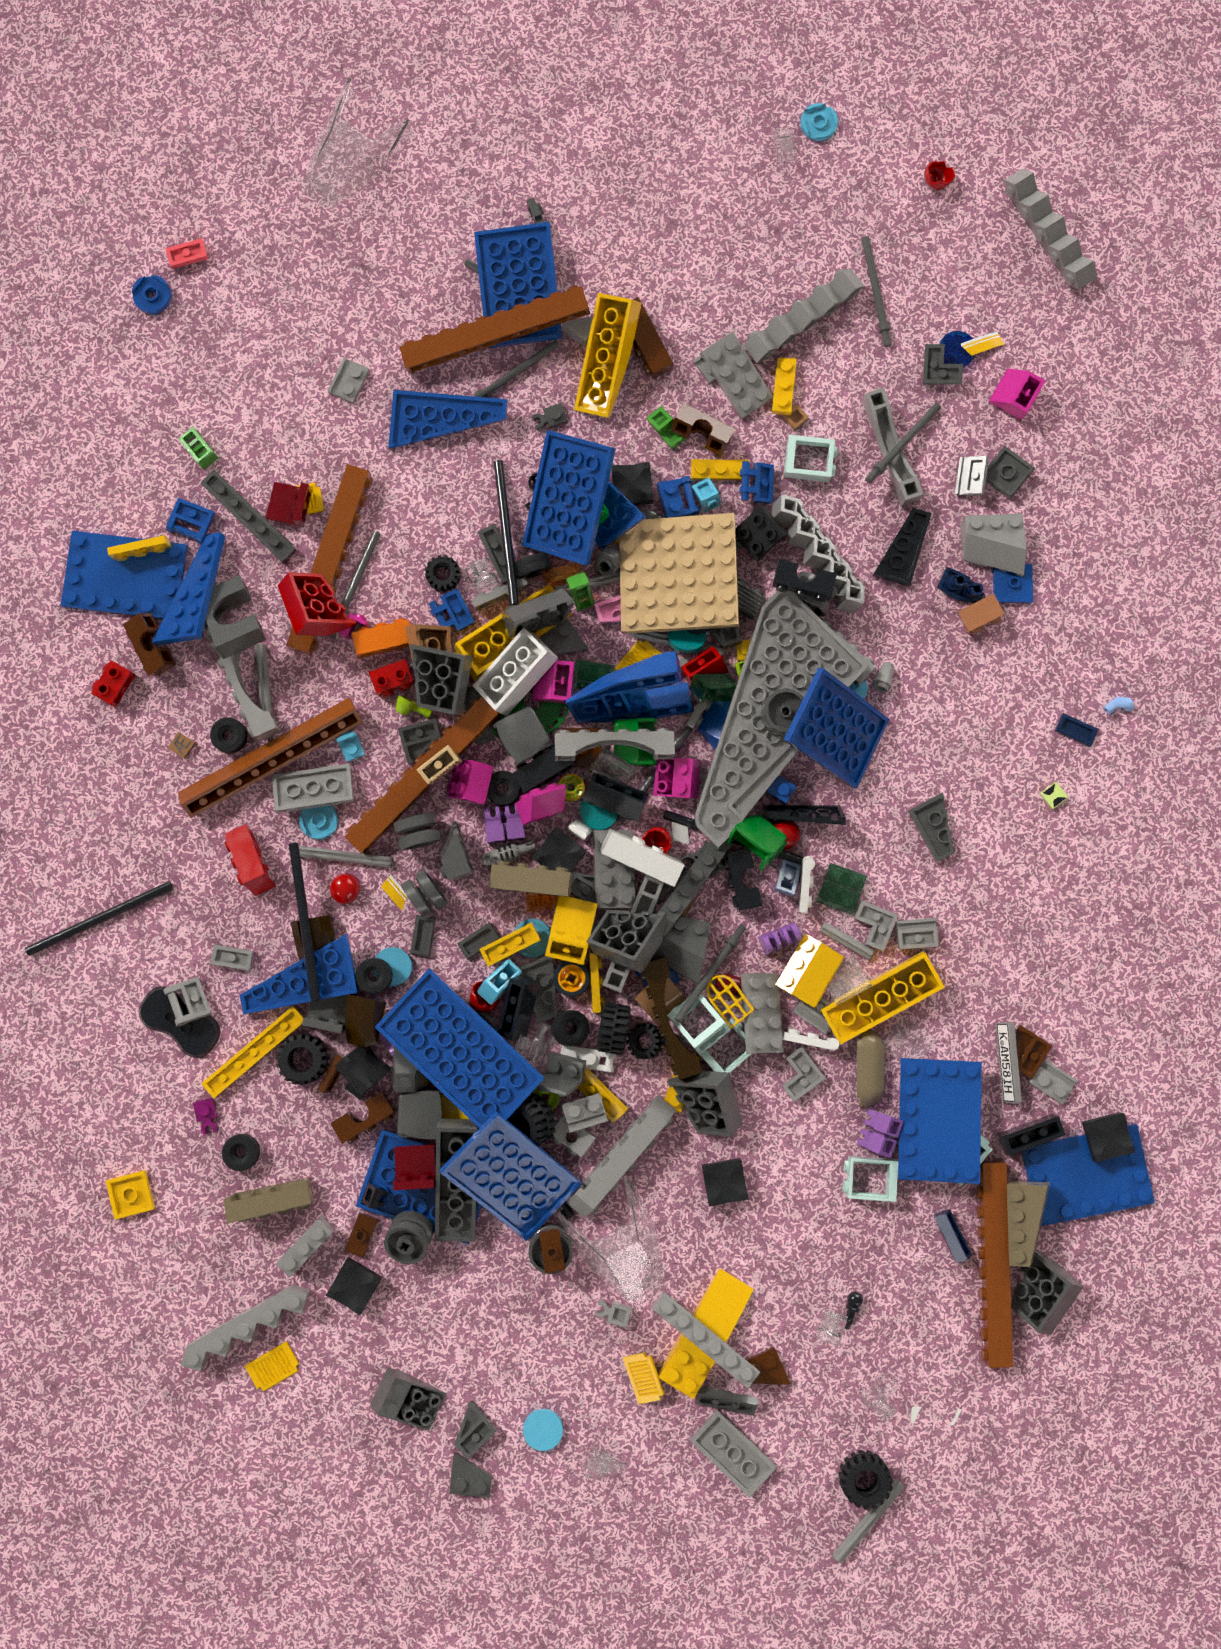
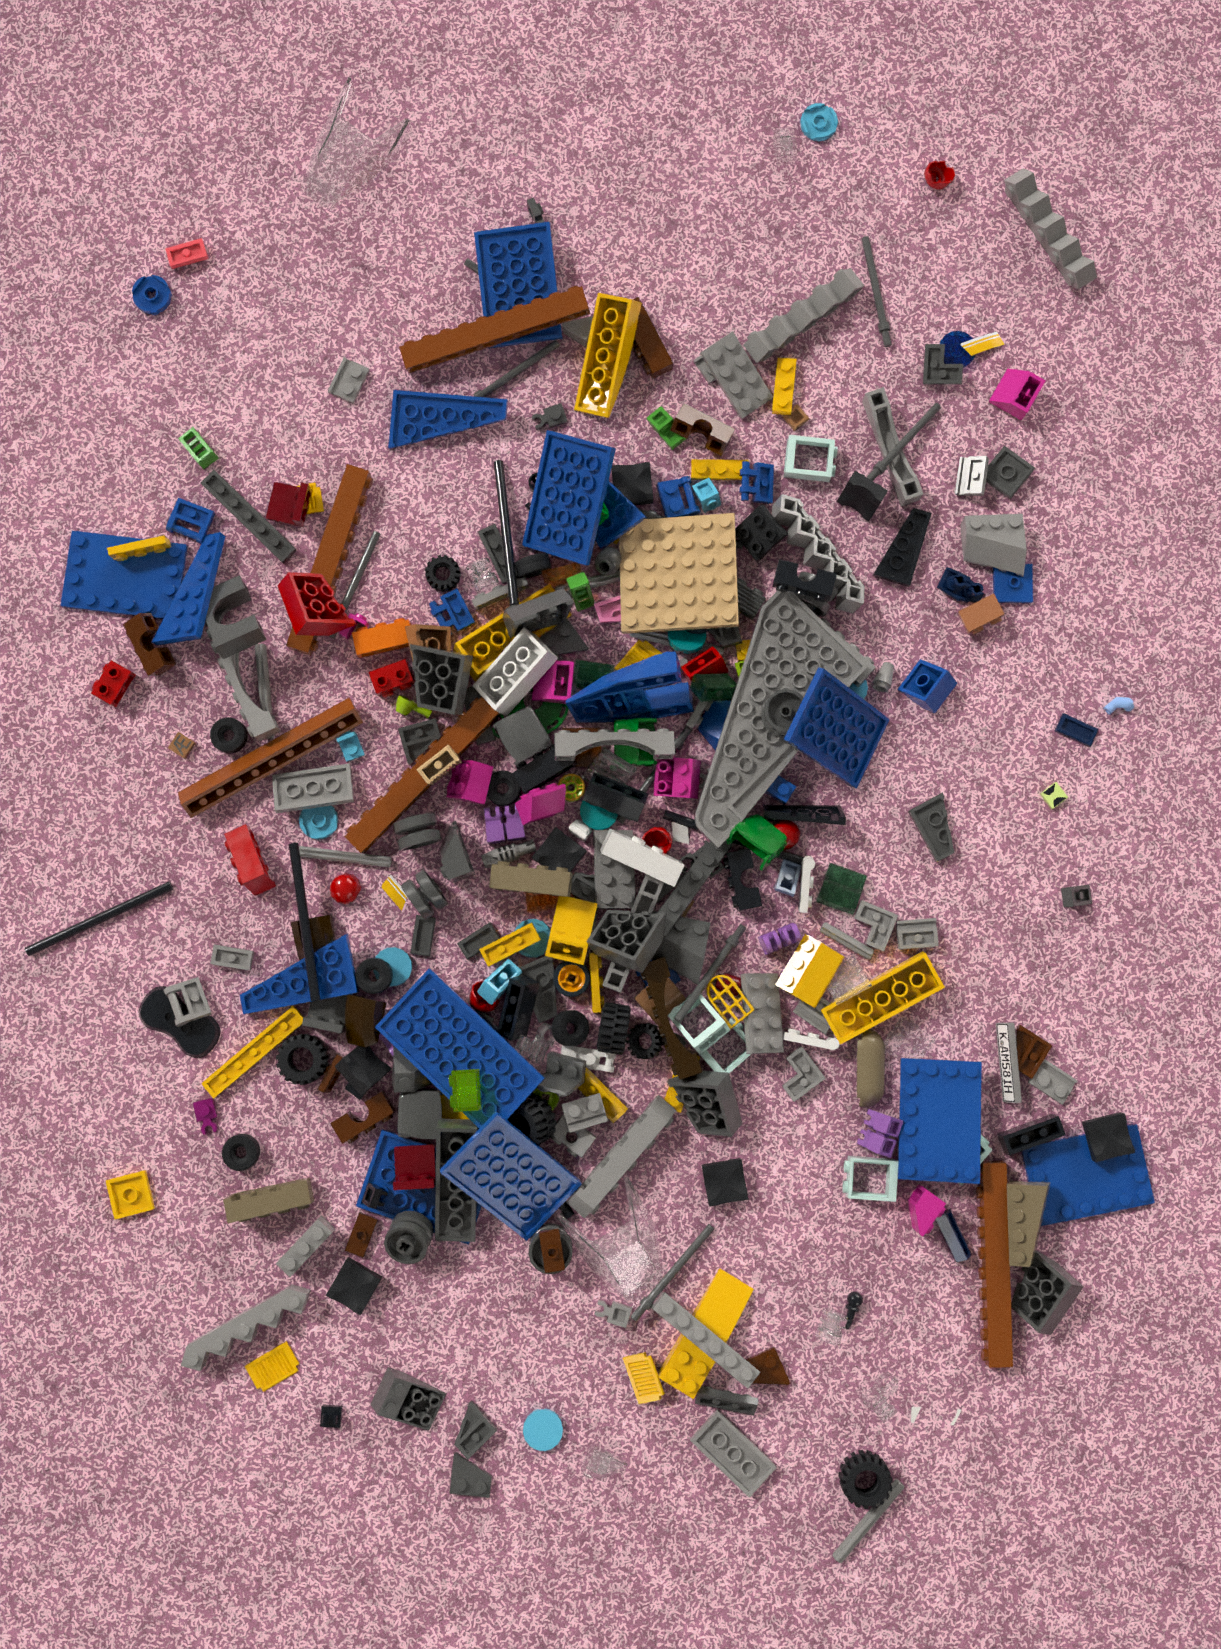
(331, 1416): none -> black tile
(465, 1090): none -> clear neon green brick
(647, 1302): none -> dark grey bar
(862, 495): none -> black brick
(924, 1209): none -> dark pink slope
(928, 685): none -> blue slope
(1076, 896): none -> dark grey slope

